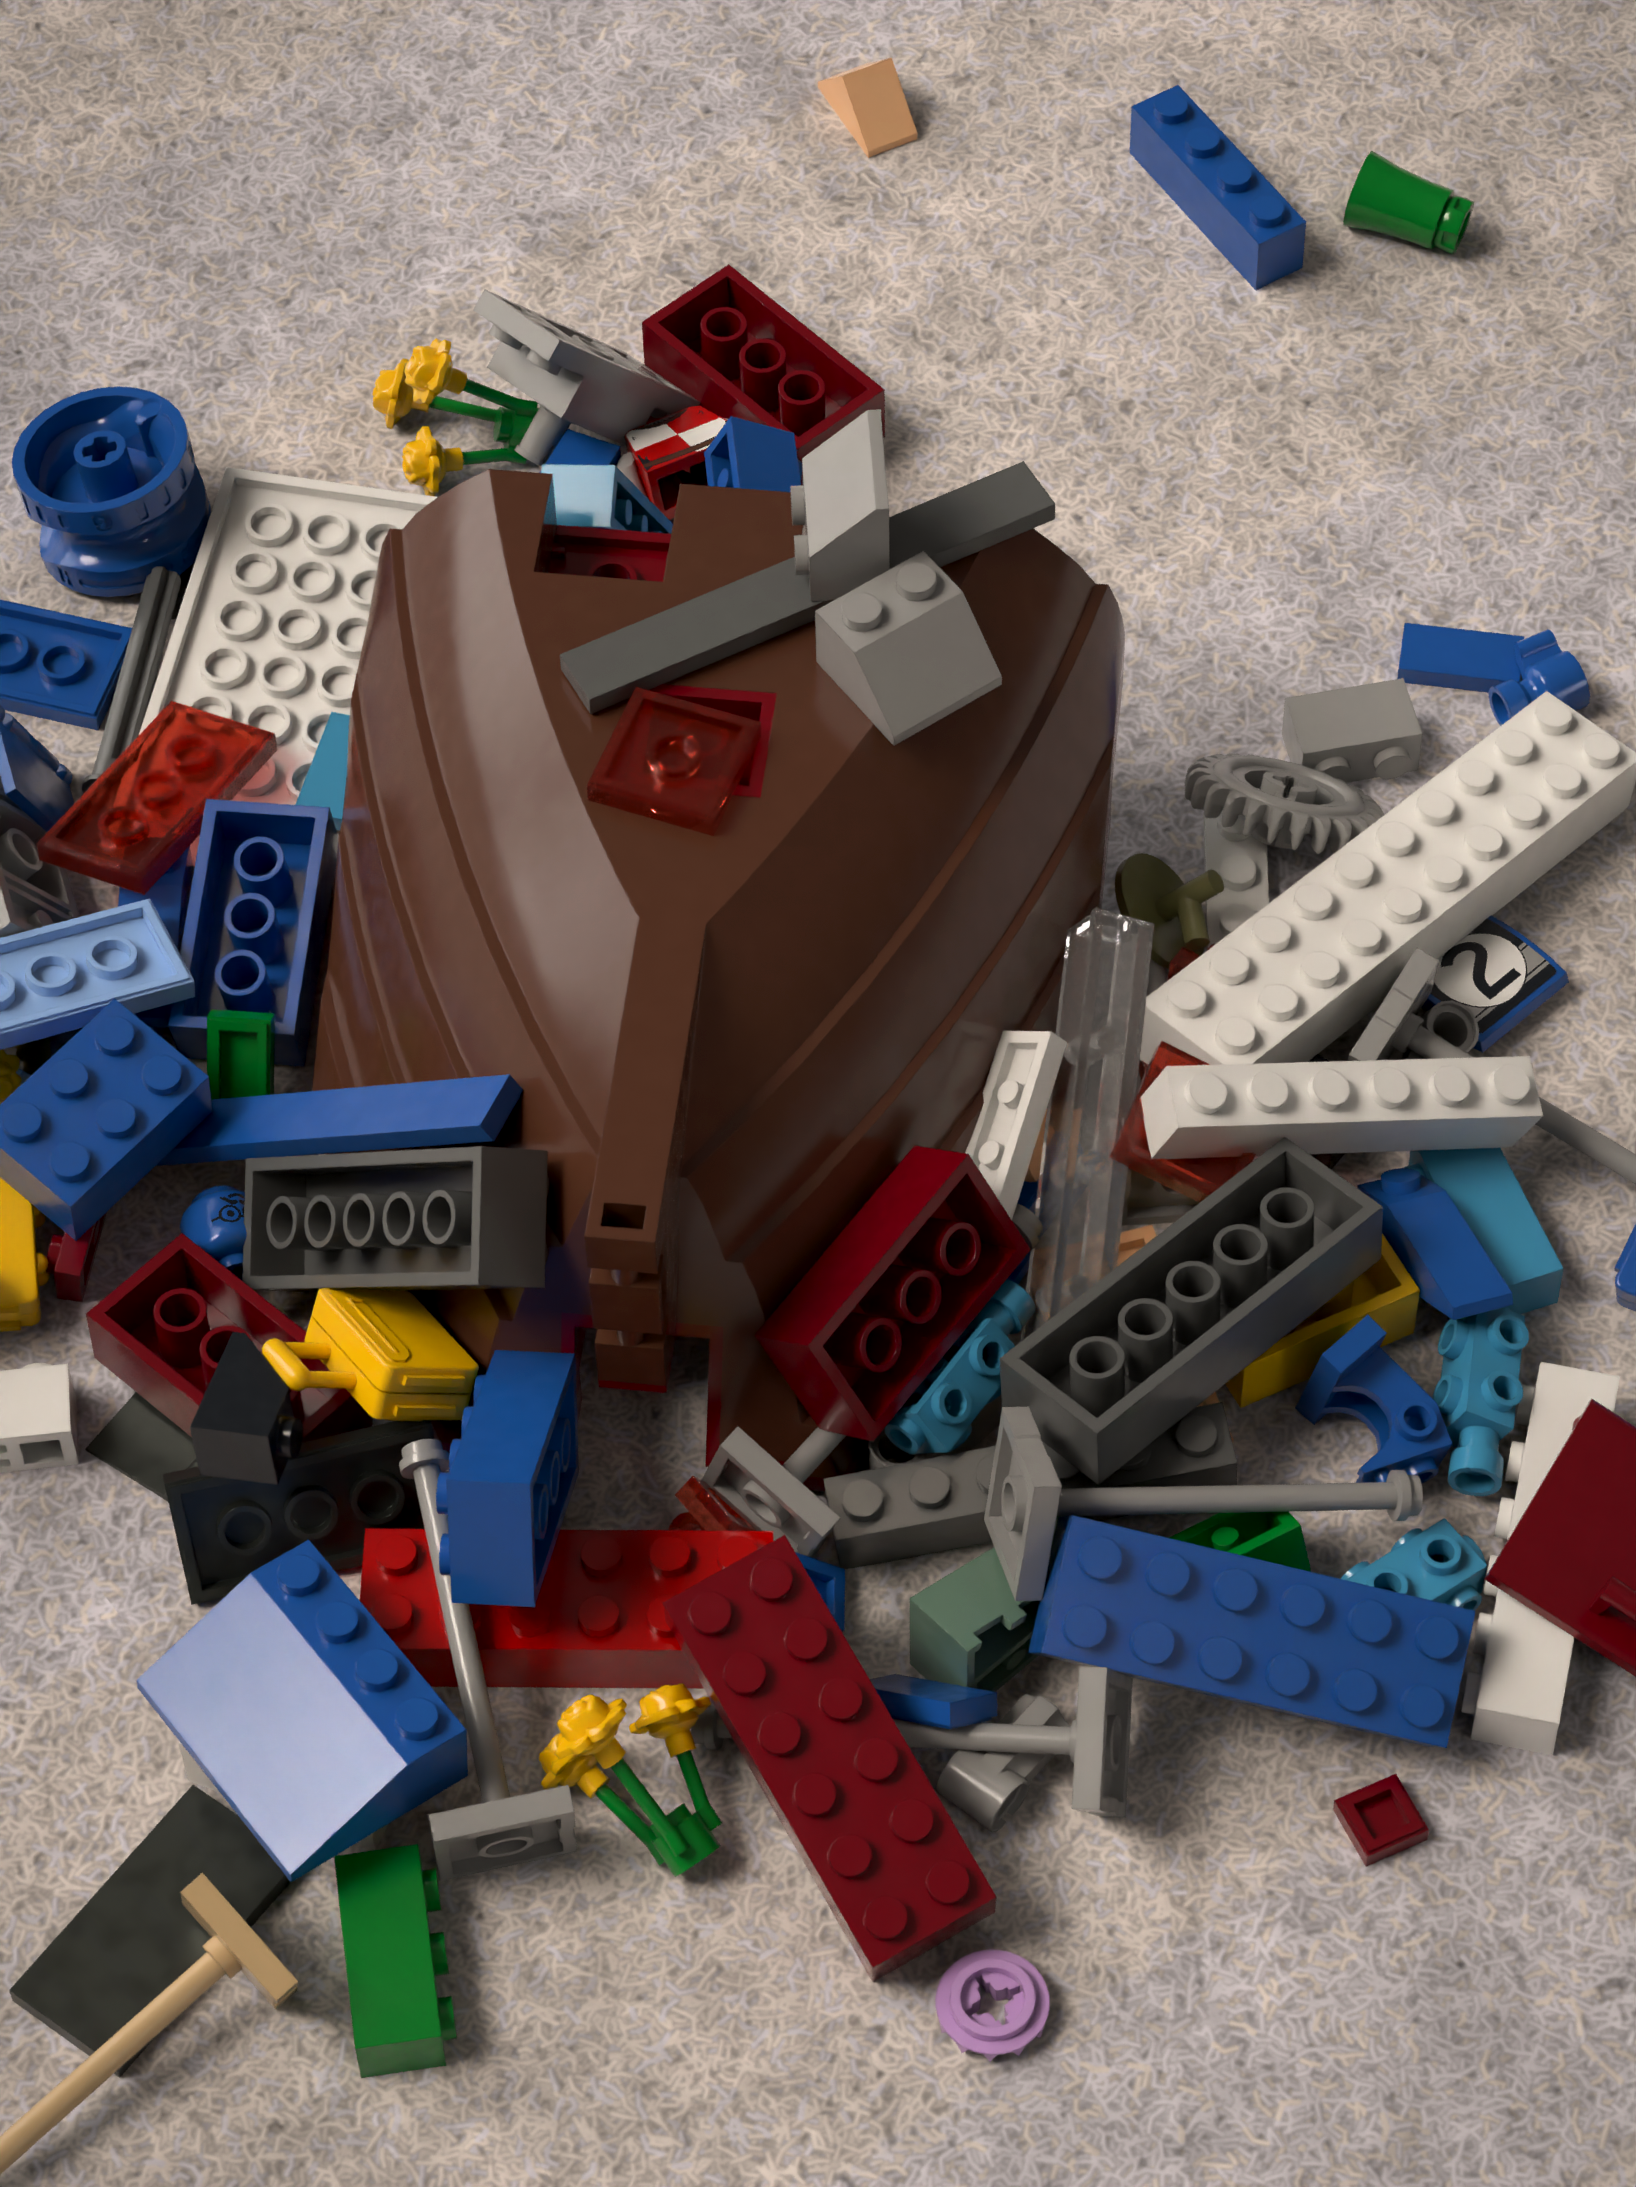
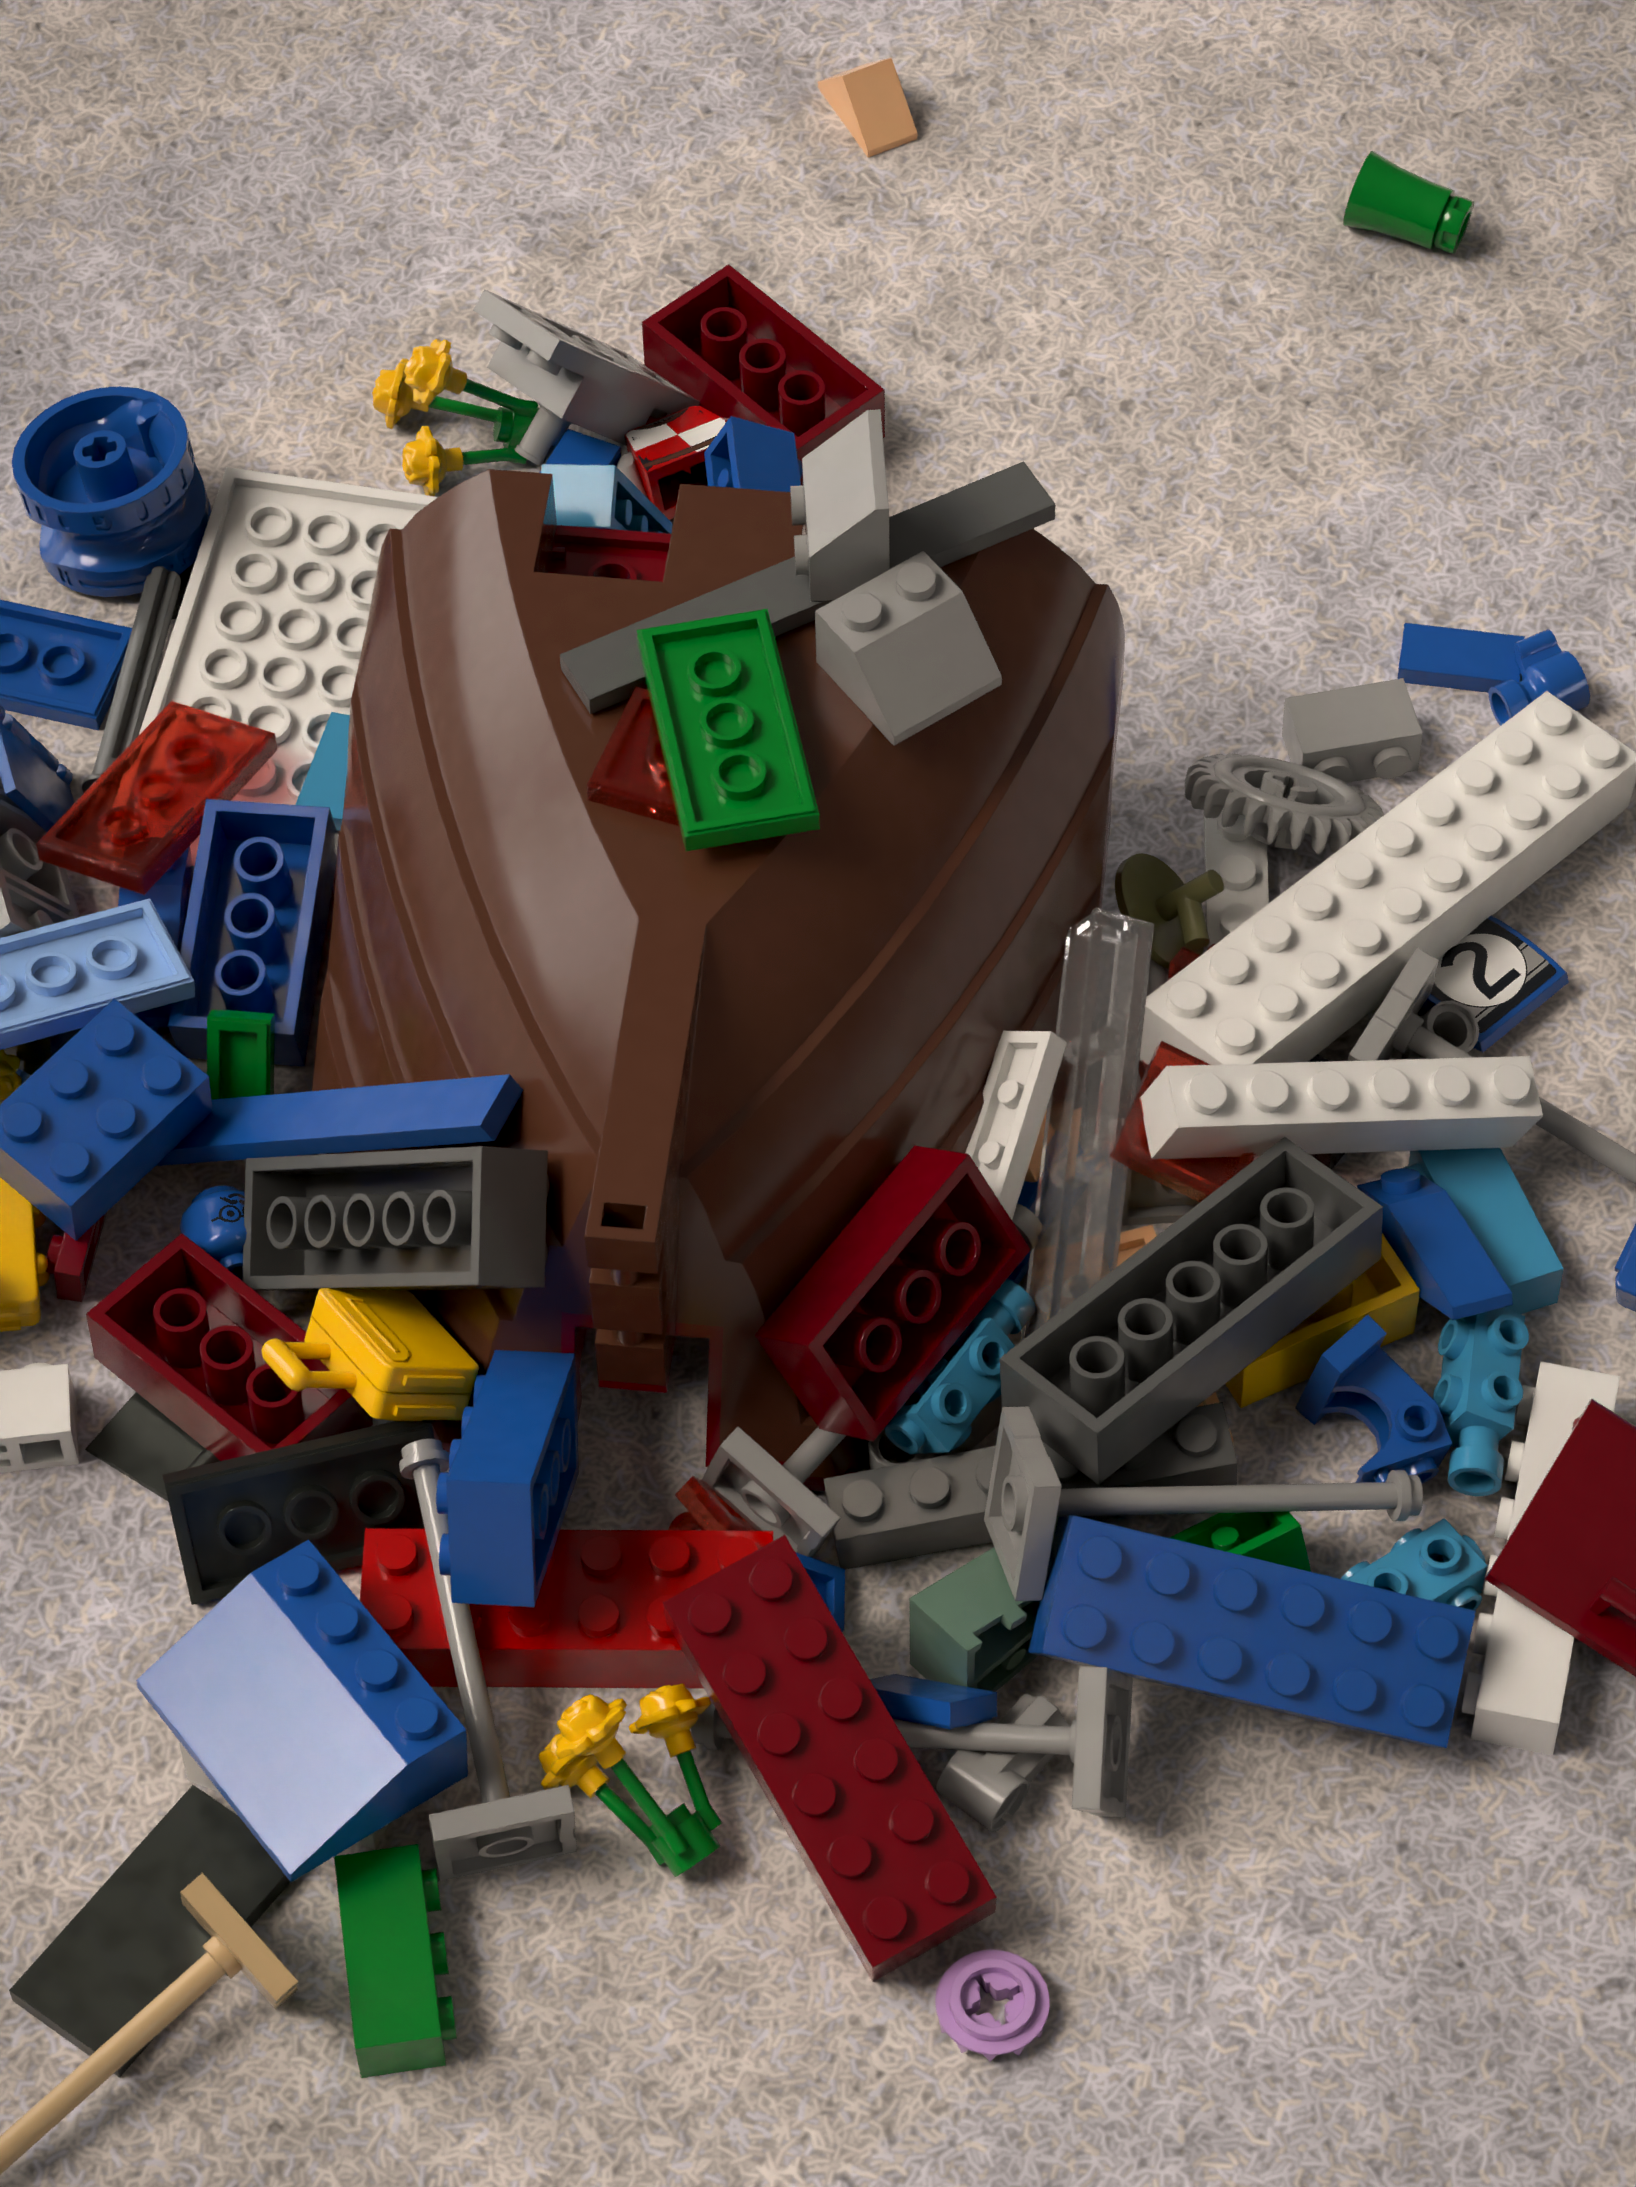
(245, 1418): black slope -> none
(727, 730): none -> green tile
(1217, 187): blue brick -> none
(1380, 1820): dark red tile -> none

